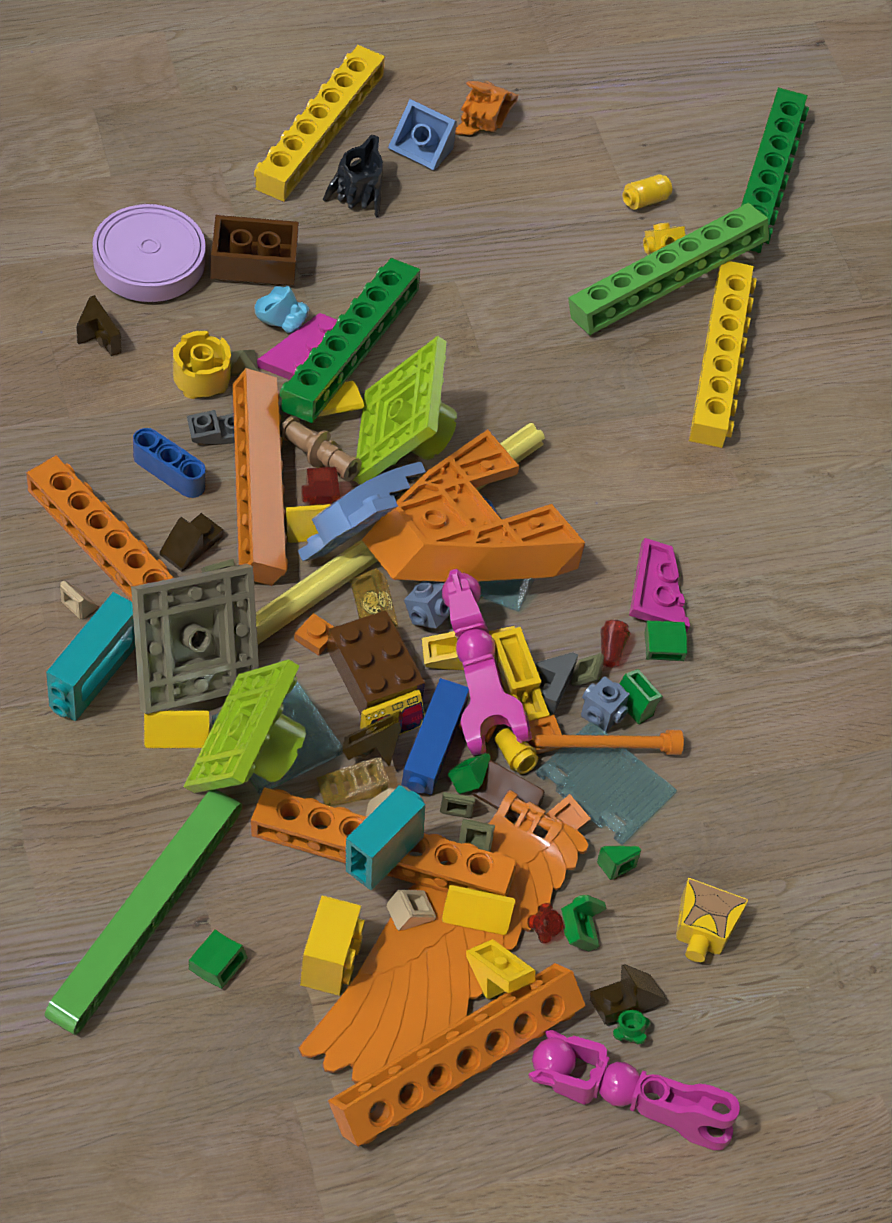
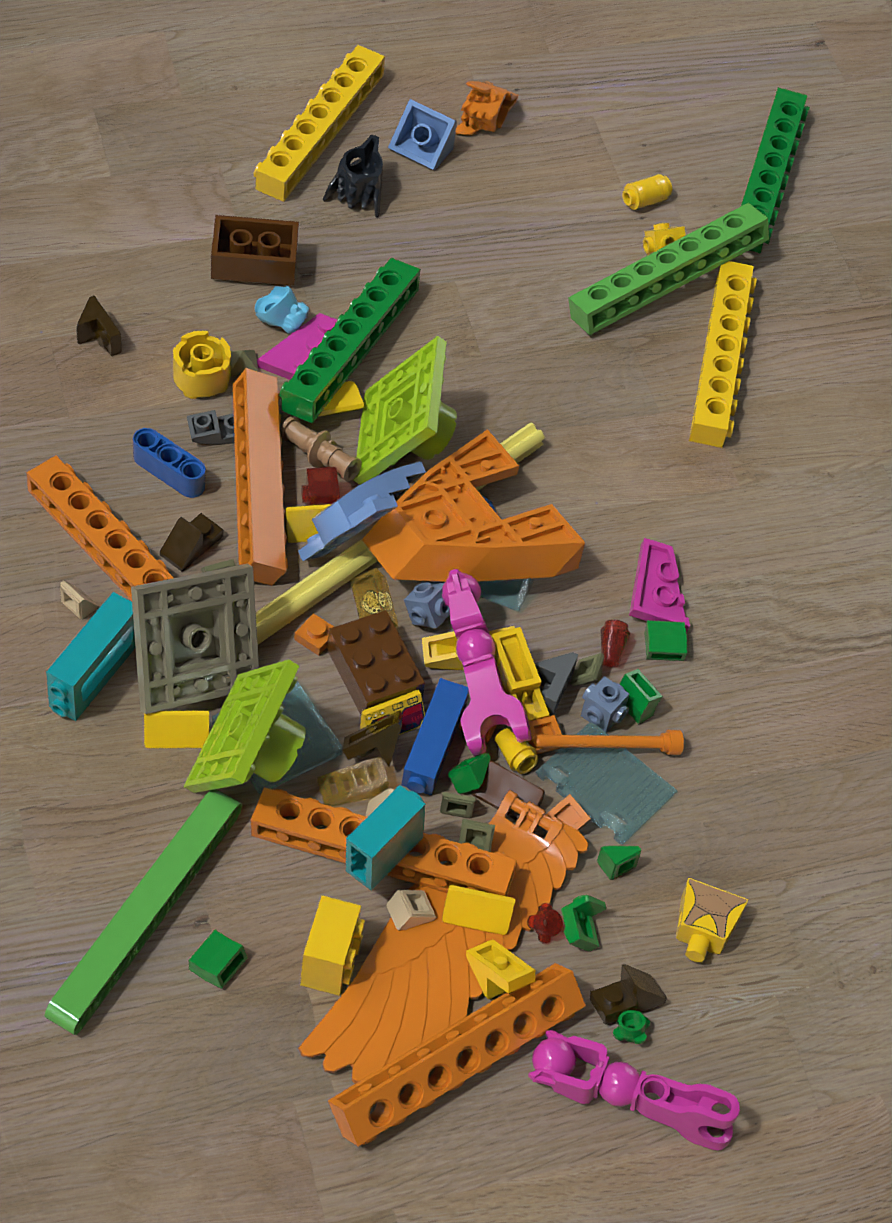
(149, 252): lavender brick -> none

